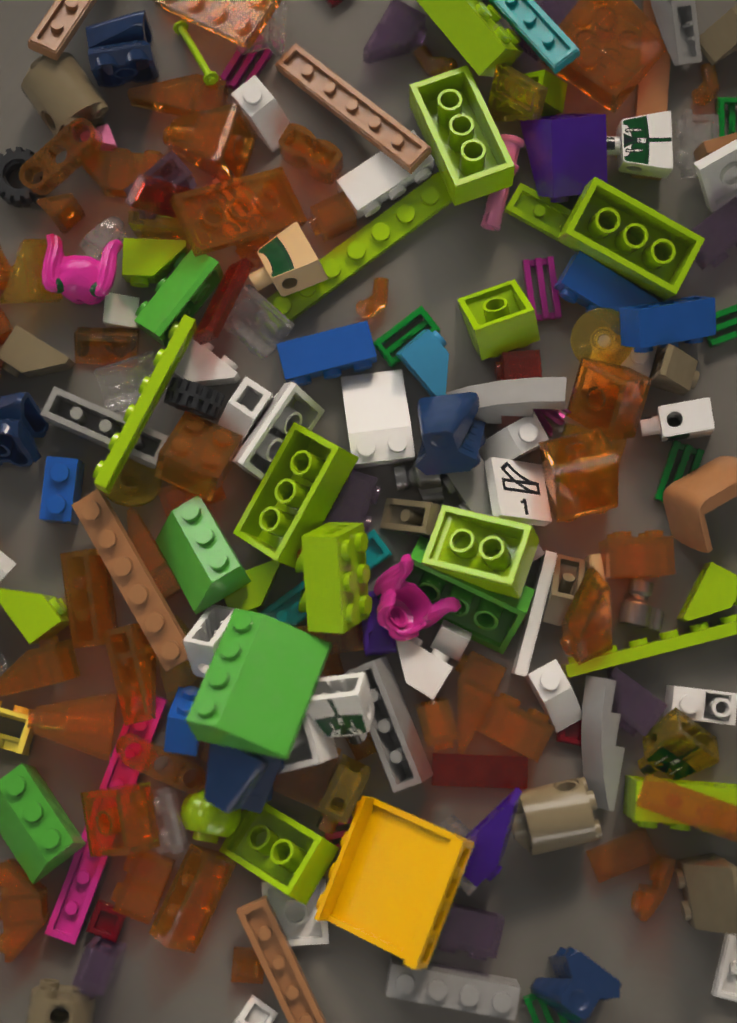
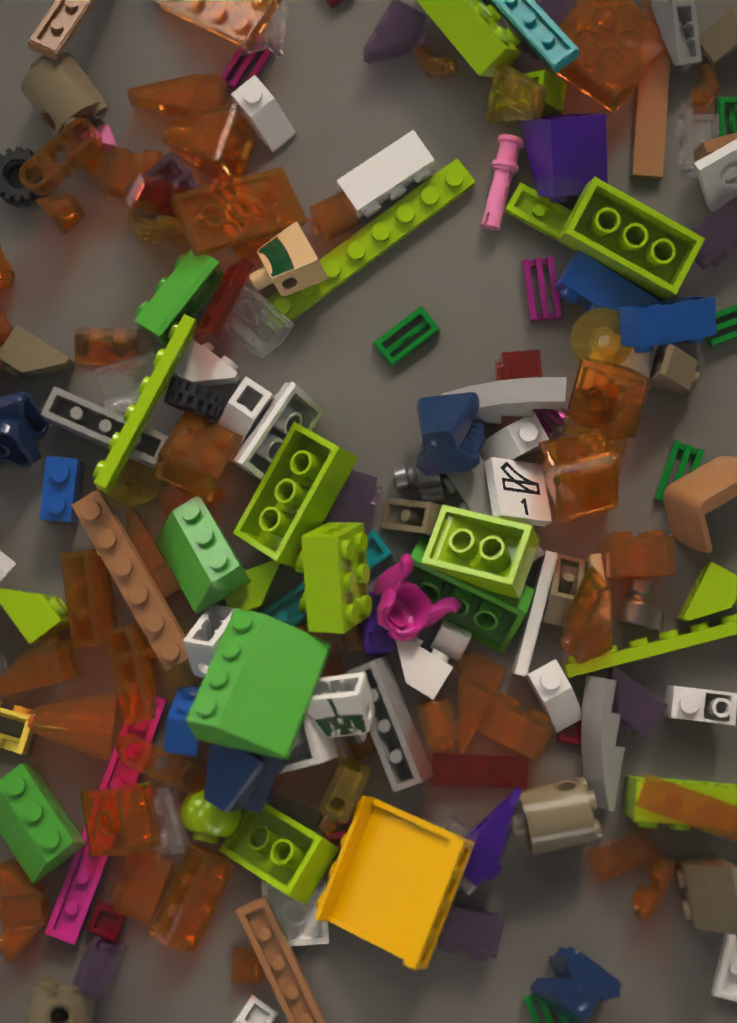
(25, 275): clear yellow wing -> none
(77, 276): dark pink hair -> none
(97, 238): clear rock -> none
(120, 311): white slope -> none
(122, 50): dark blue piece -> none
(150, 259): lime slope -> none
(210, 77): lime axle -> none
(304, 151): clear orange brick -> none
(327, 353): blue brick -> none
(353, 108): medium nougat tile -> none
(375, 303): clear orange arm -> none
(378, 418): white slope -> none
(427, 361): dark azure slope -> none
(454, 989): light grey brick -> none
(461, 135): lime brick -> none
(499, 319): lime slope -> none
(644, 145): white torso -> none
(678, 747): clear yellow torso -> none
(693, 415): white torso -> none

